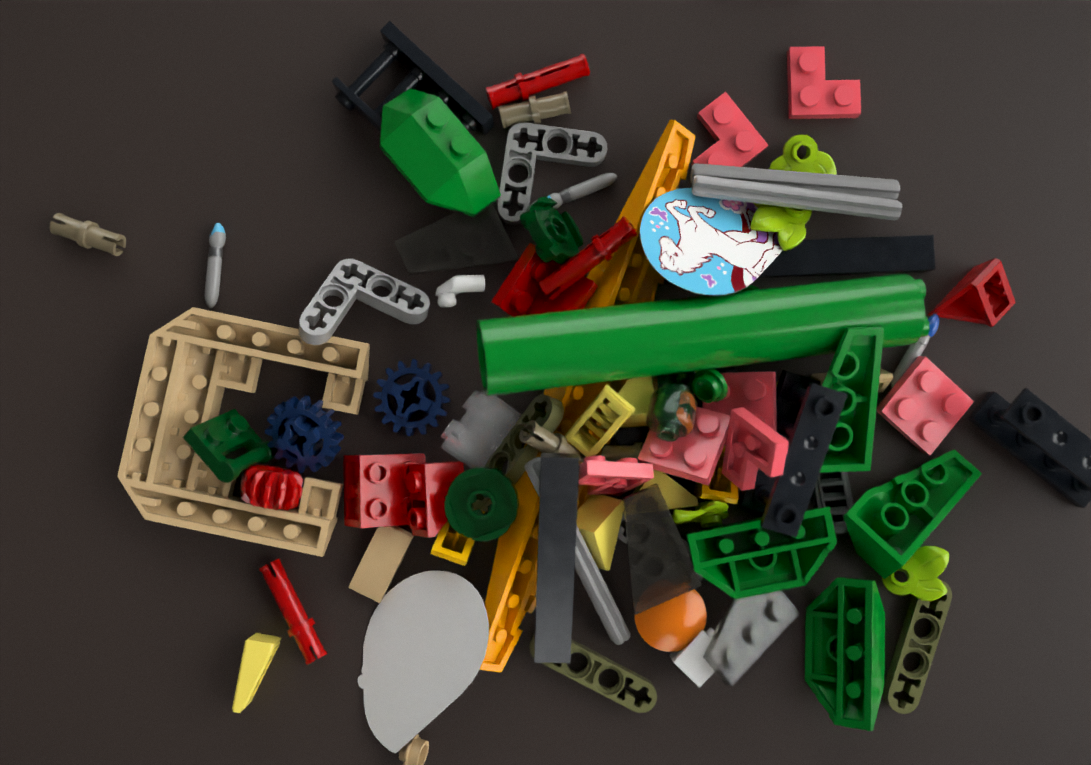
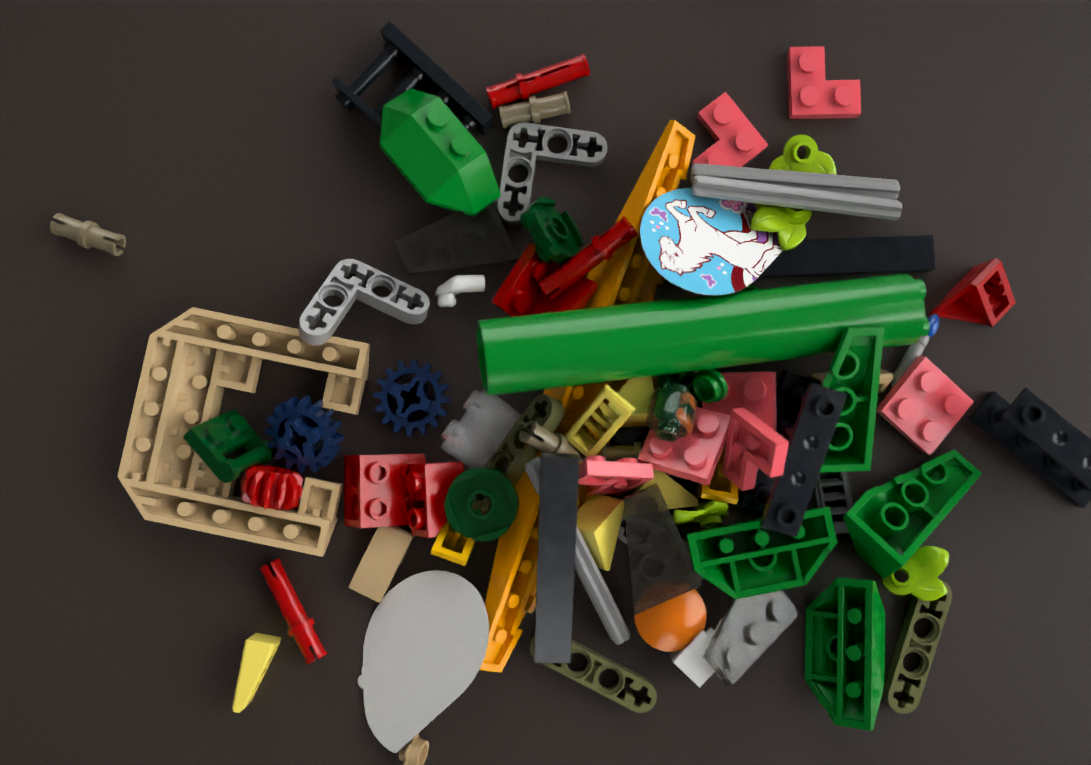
(214, 265): light grey piece -> none
(583, 189): light grey piece -> none

